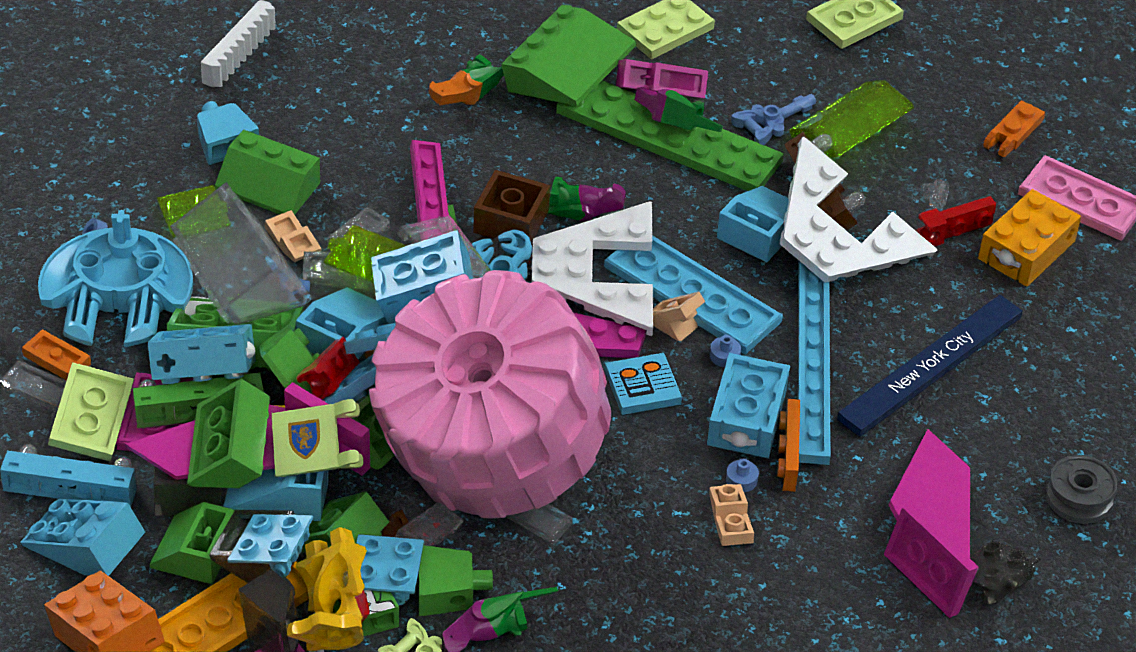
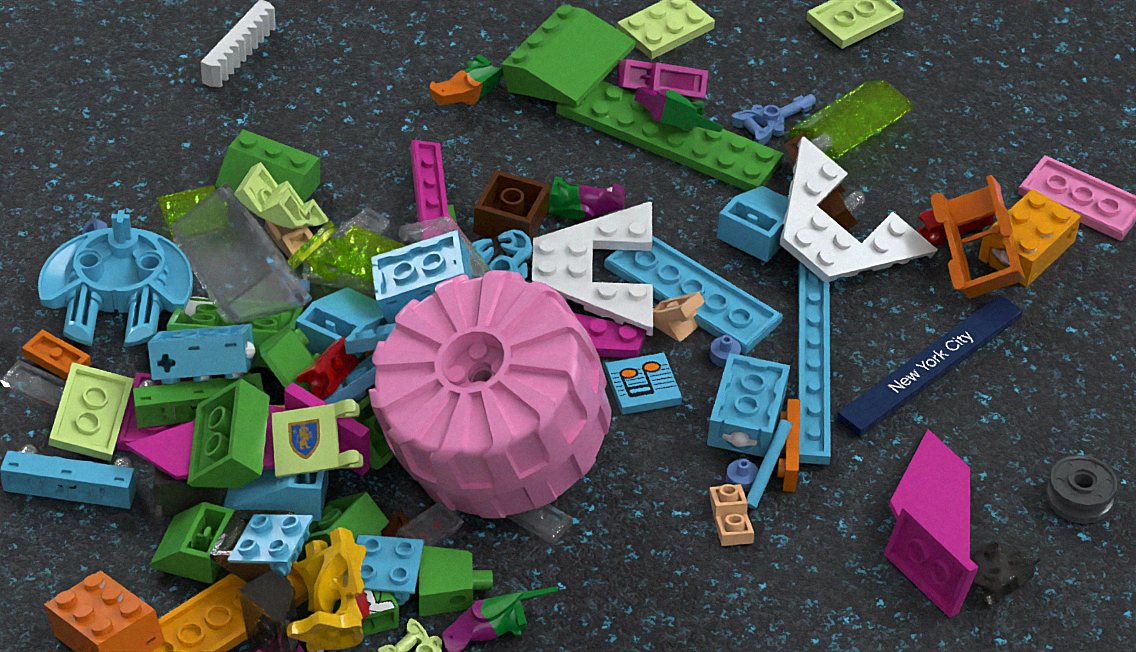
(85, 534): medium azure slope -> none
(220, 127): medium azure torso -> none
(277, 202): none -> yellowish green slope
(318, 249): none -> clear neon green tile
(768, 463): none -> medium azure bar
(938, 194): clear tile -> none
(968, 209): none -> orange piece
(1014, 128): orange hinge -> none

